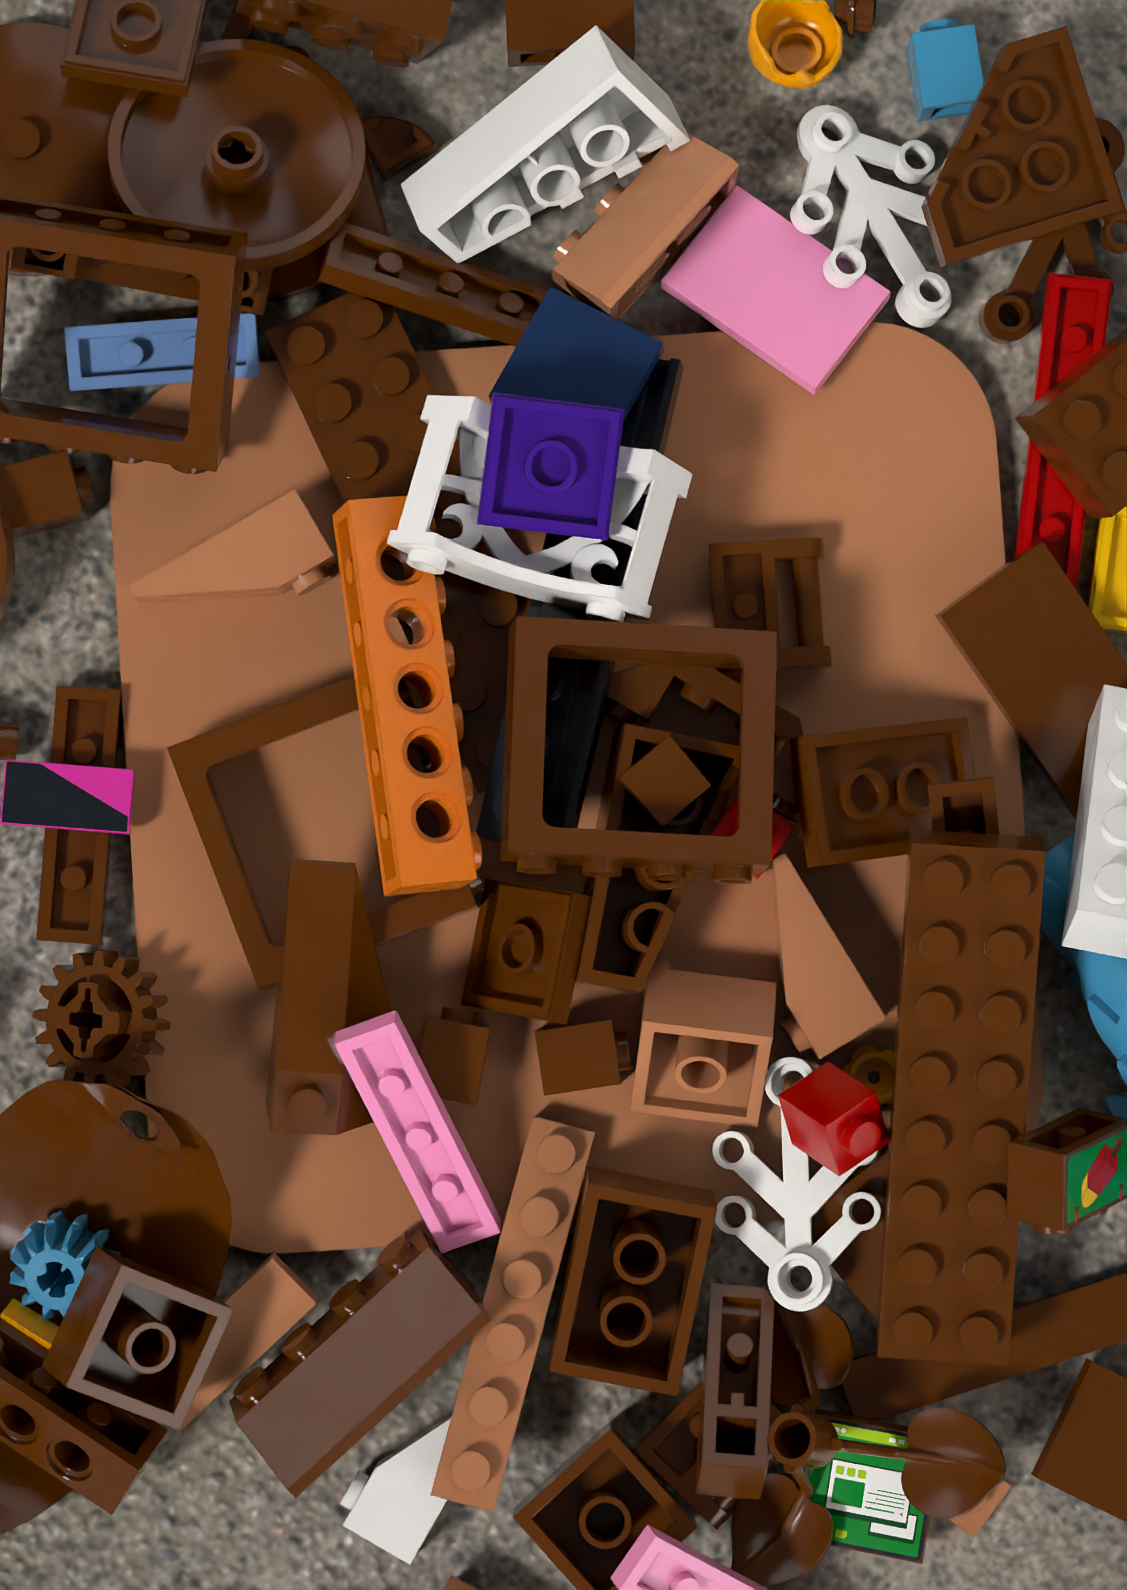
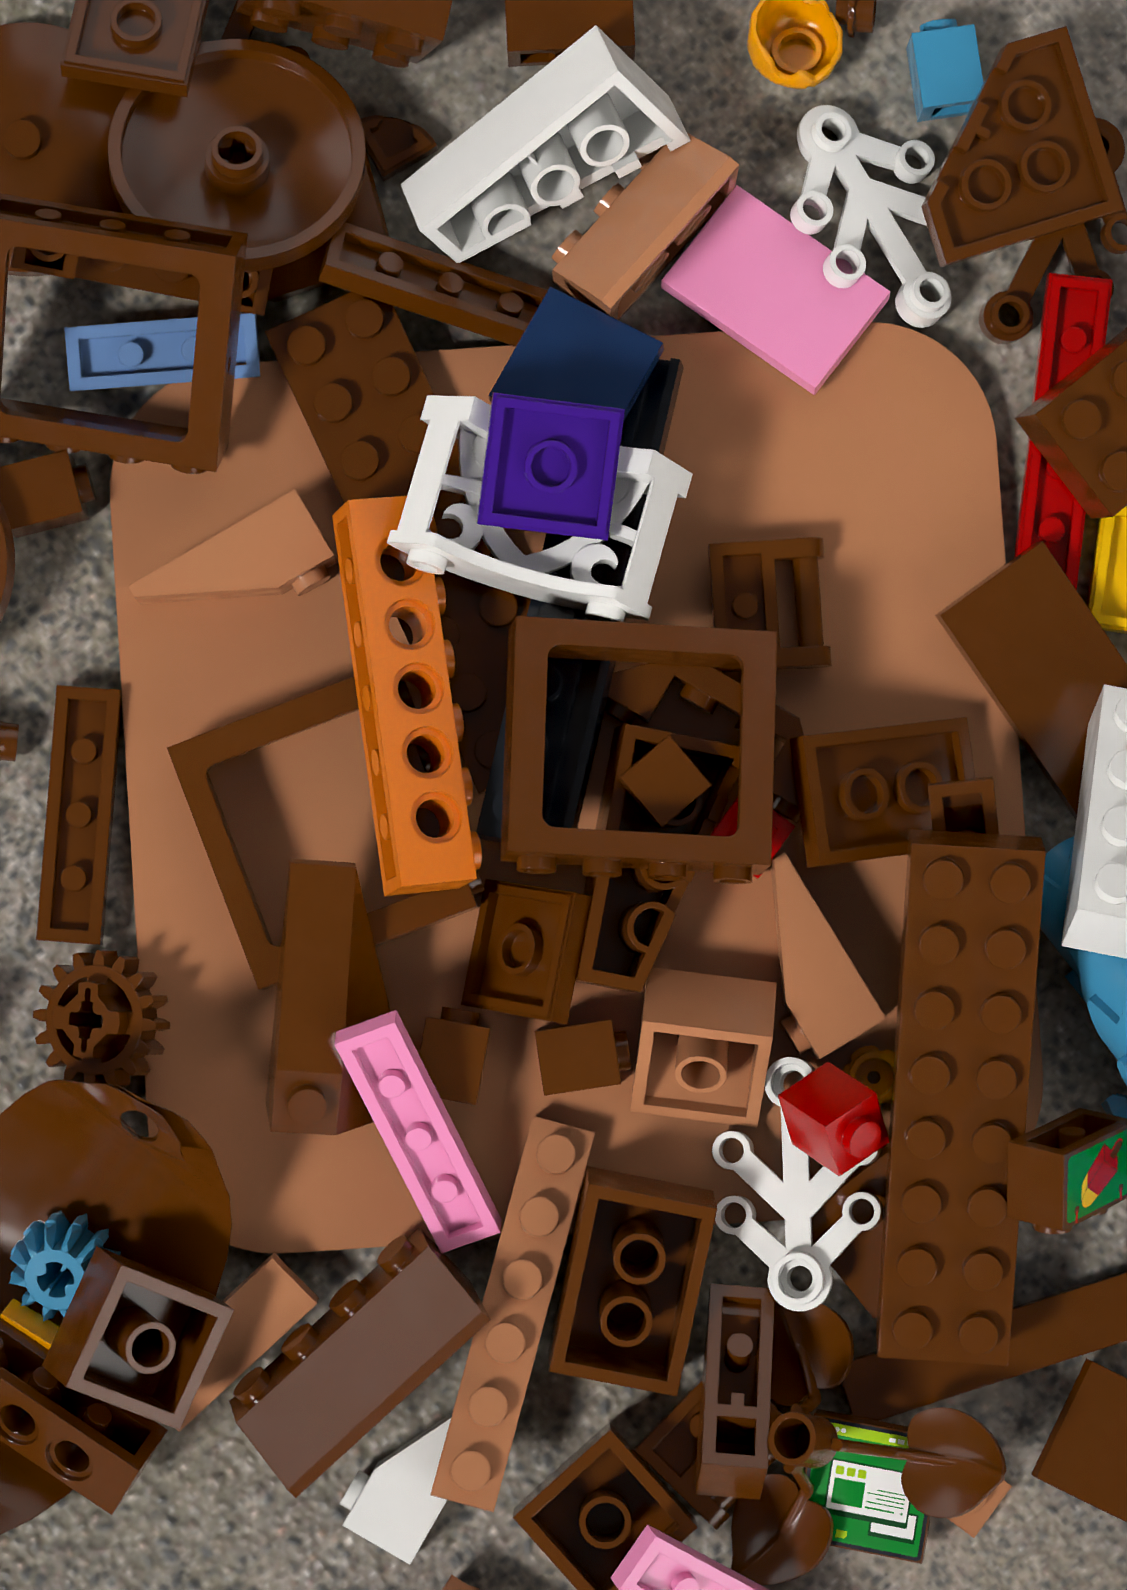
(67, 797): black tile -> none

